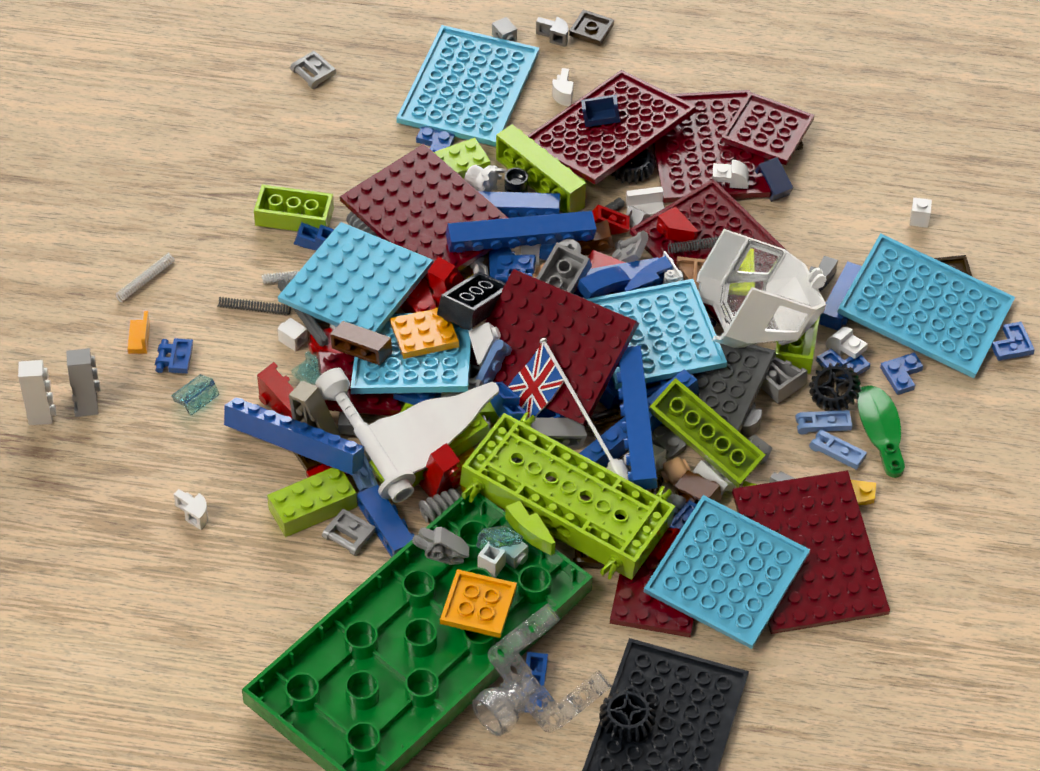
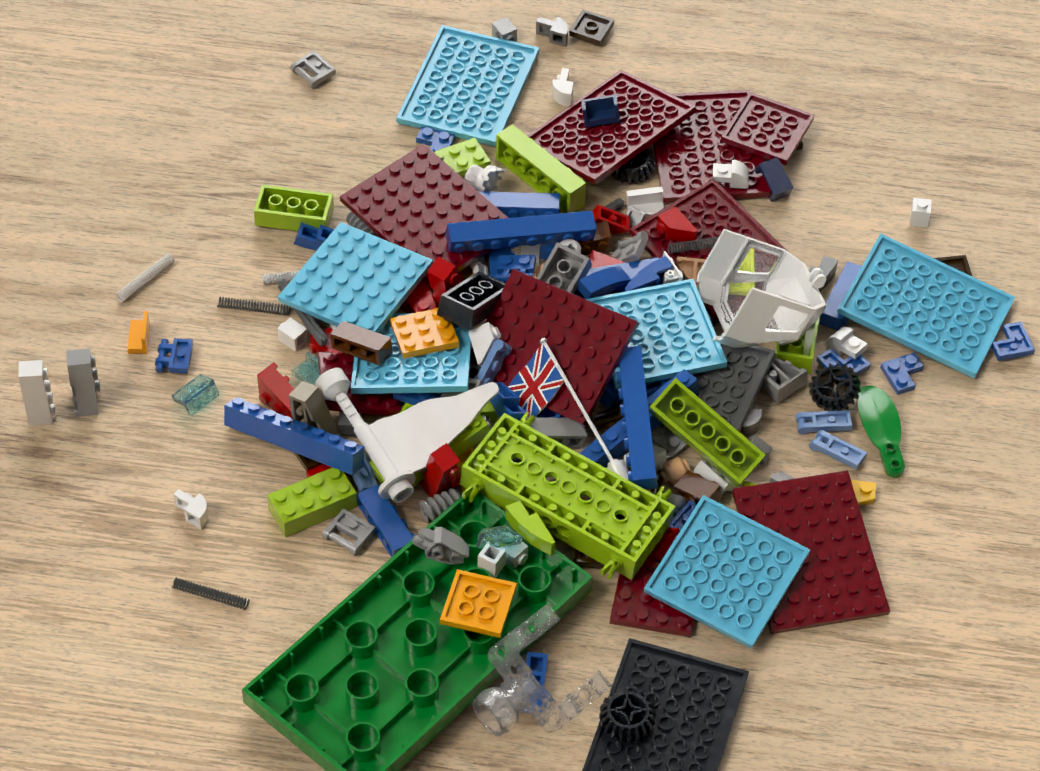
(211, 592): none -> dark grey piece
(516, 180): black wheel -> none

